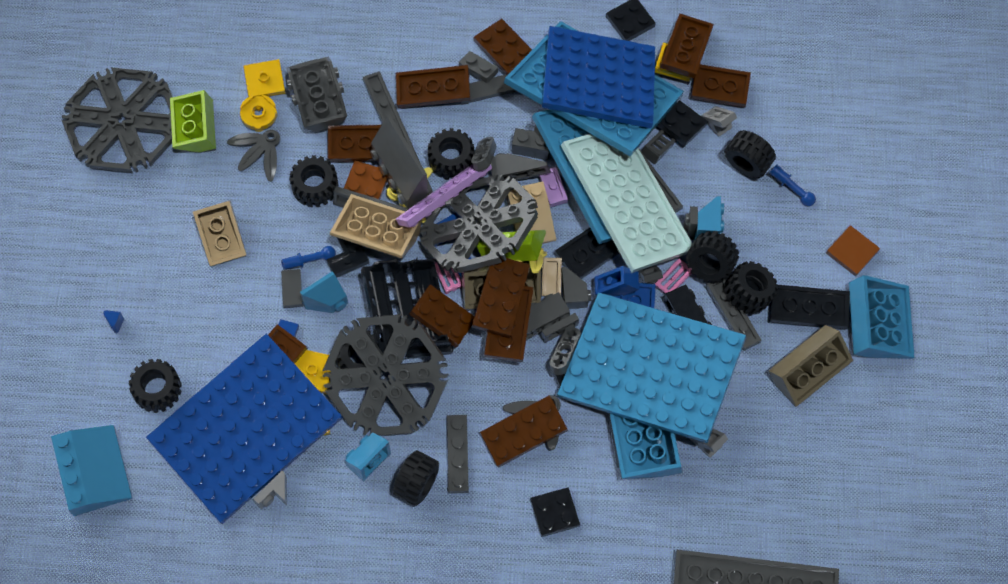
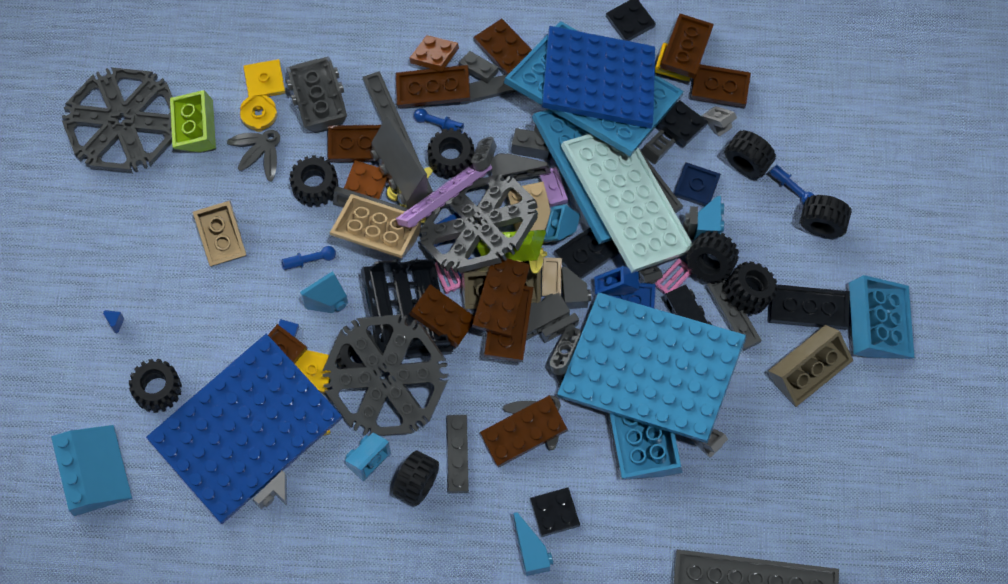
(291, 288): dark grey tile -> none
(351, 258): black plate -> none
(421, 115): none -> blue pin
(434, 53): none -> dark orange plate
(533, 551): none -> dark azure slope
(561, 223): none -> dark azure slope
(697, 184): none -> dark blue tile
(825, 216): none -> black tyre
(853, 250): dark orange tile -> none

